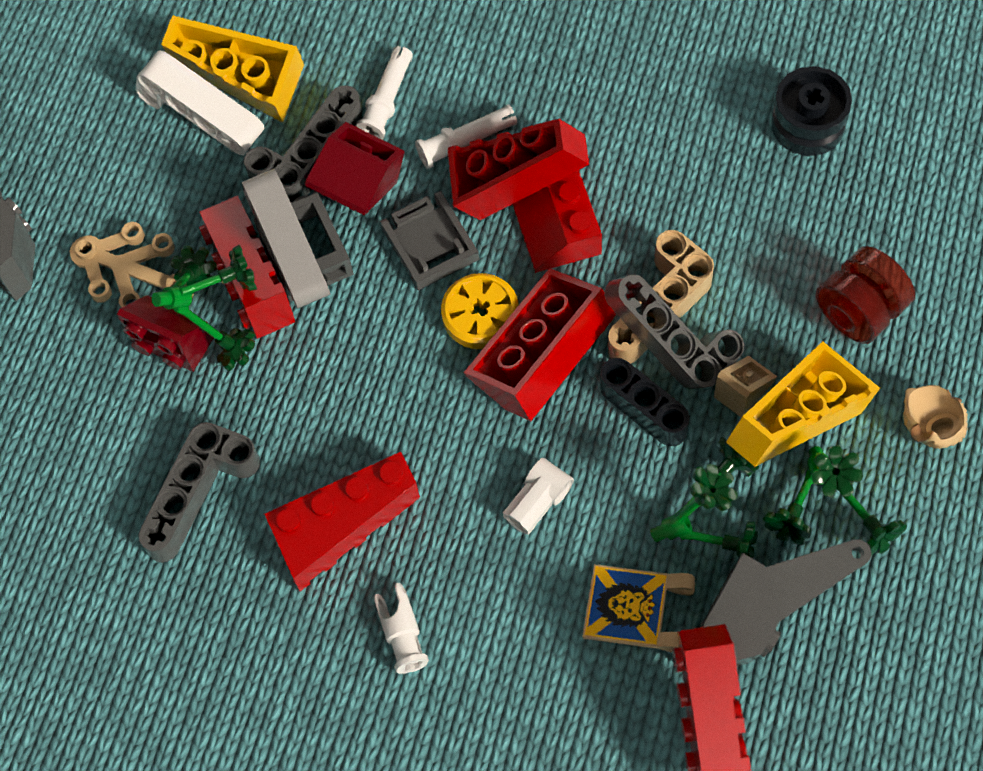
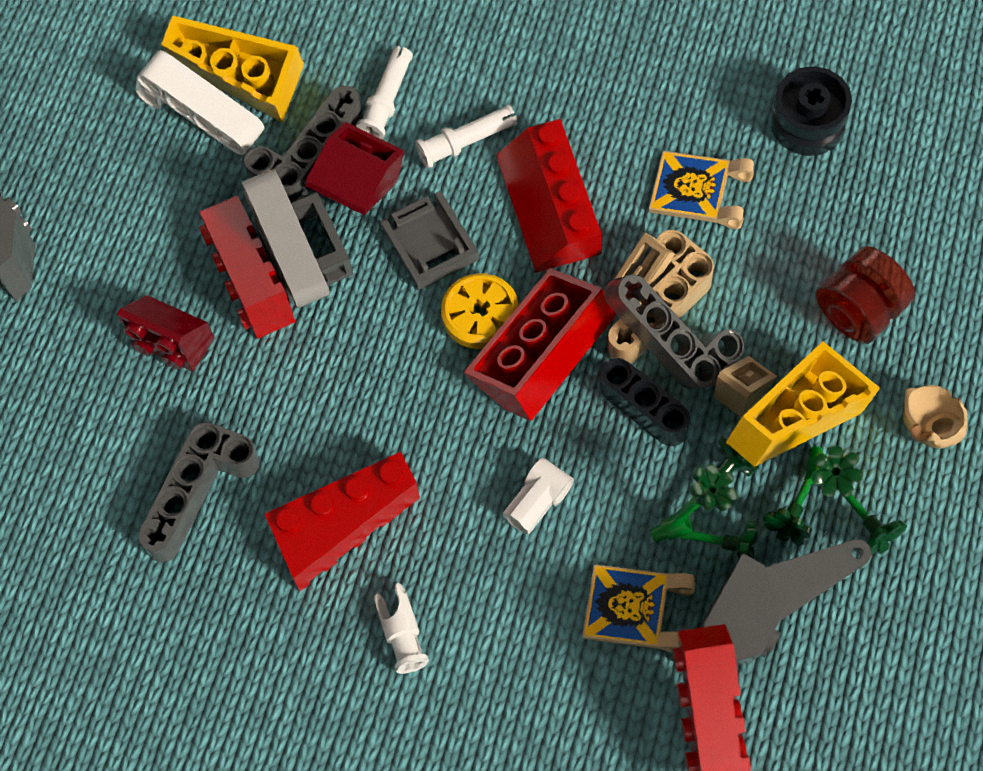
(123, 265): tan plant -> none
(195, 273): dark green plant -> none
(513, 166): red wedge -> none
(653, 264): none -> tan tile
(696, 186): none -> flag

